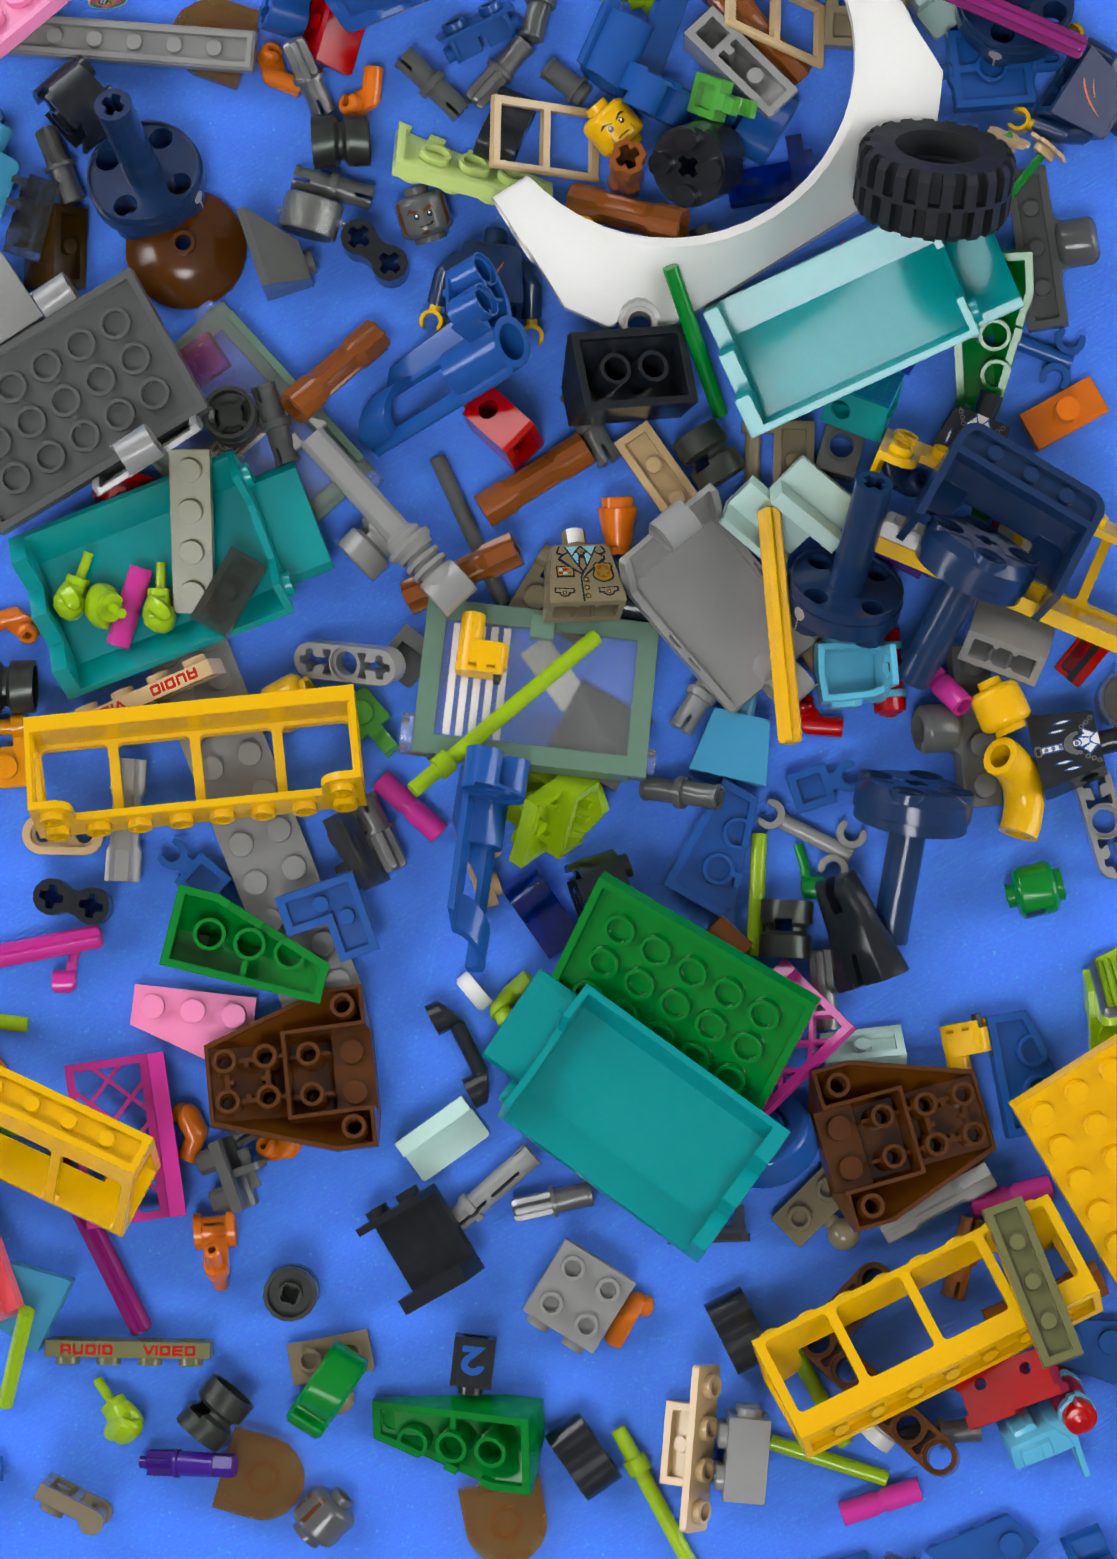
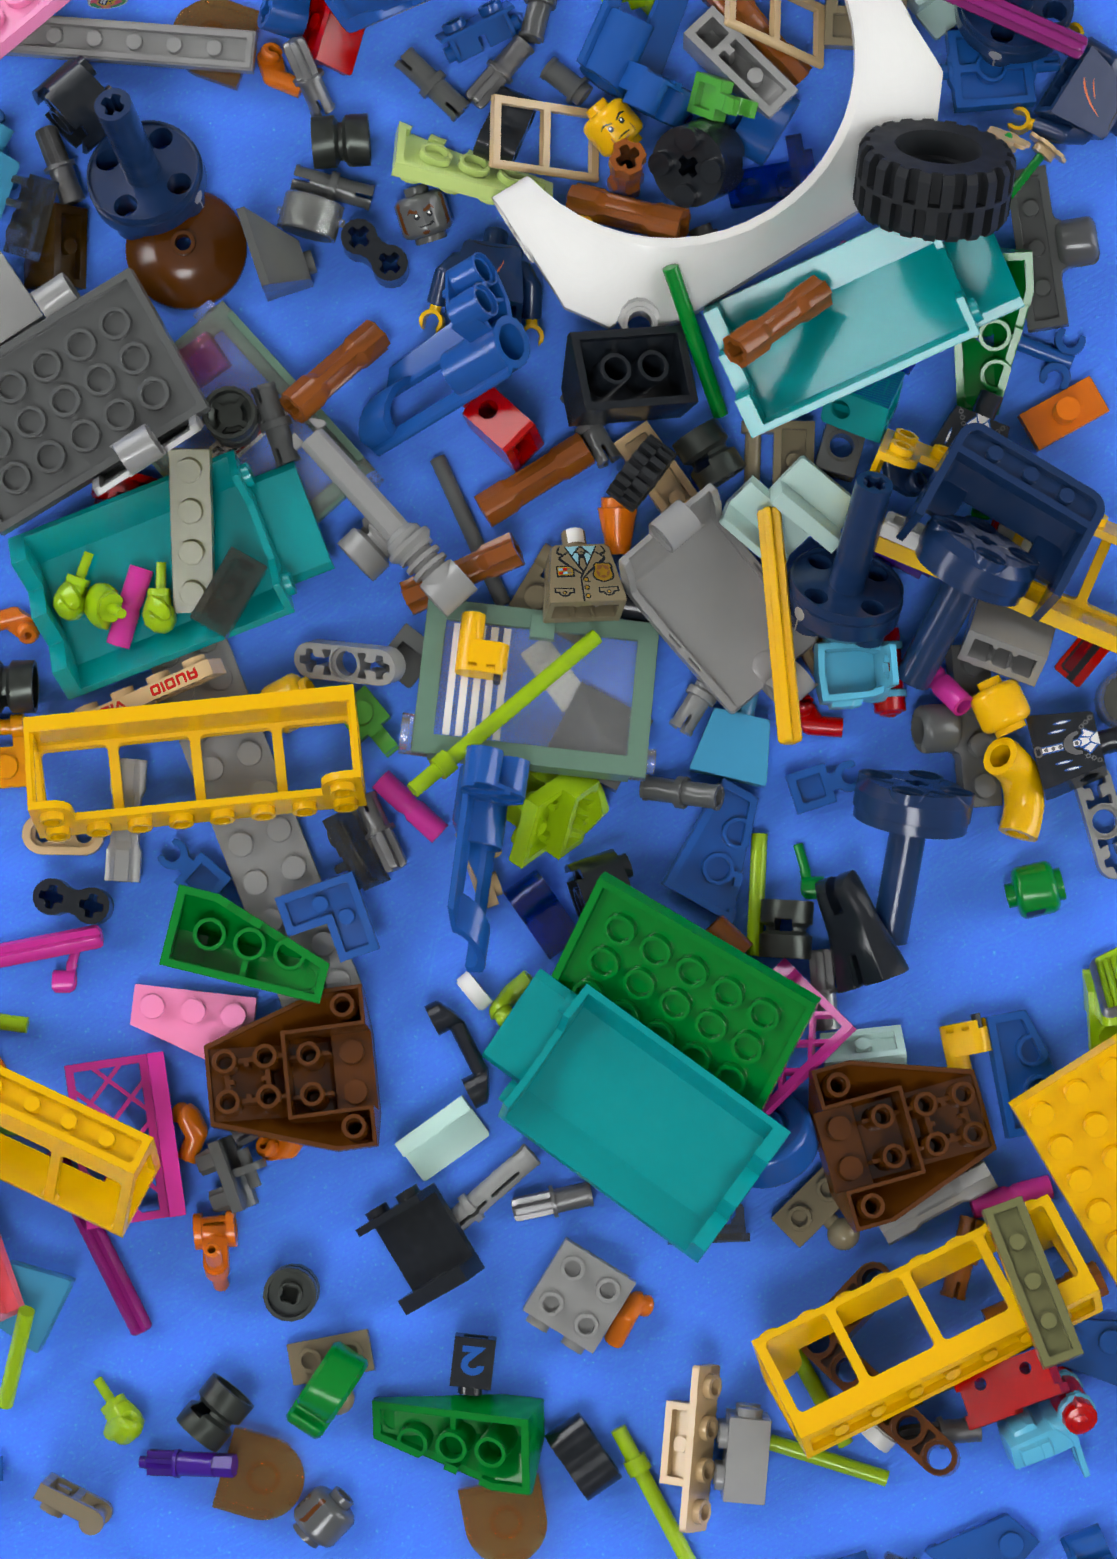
(110, 1350): olive plate -> none
(368, 96): orange arm -> none
(641, 473): none -> black tyre
(735, 1327): black axle -> none
(758, 335): none -> dark orange axle
(839, 850): light grey bar -> none
(886, 1499): dark pink piece -> none

